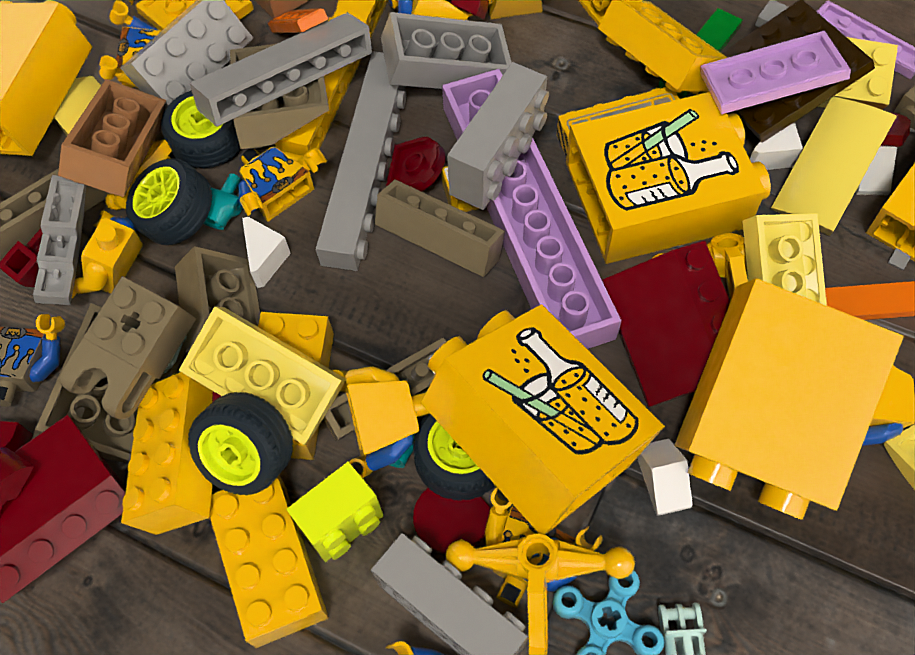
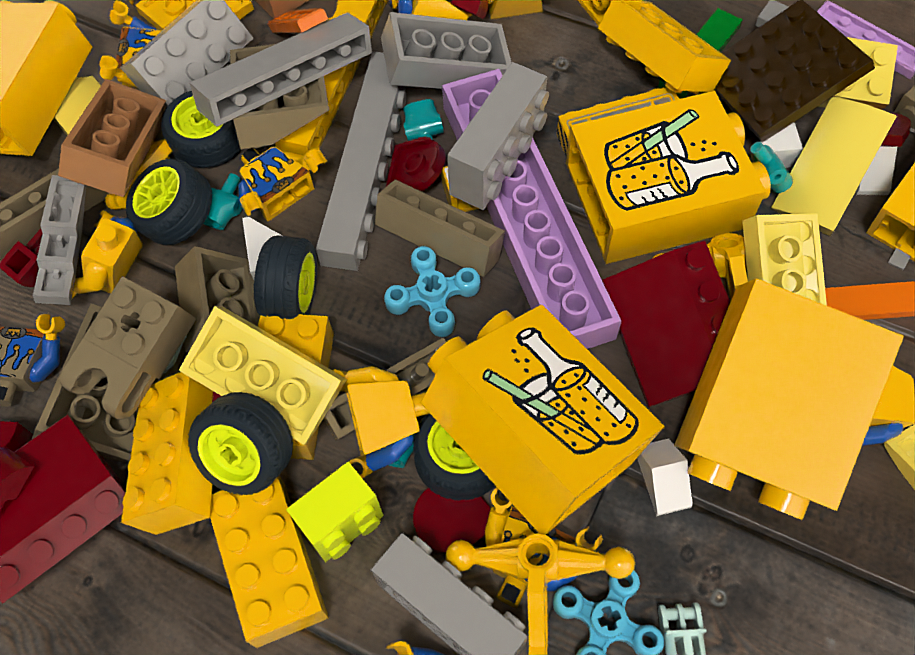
(285, 277): none -> black wheel
(422, 120): none -> teal piece
(432, 291): none -> medium azure gear
(774, 72): lavender tile -> none
(779, 176): none -> teal piece

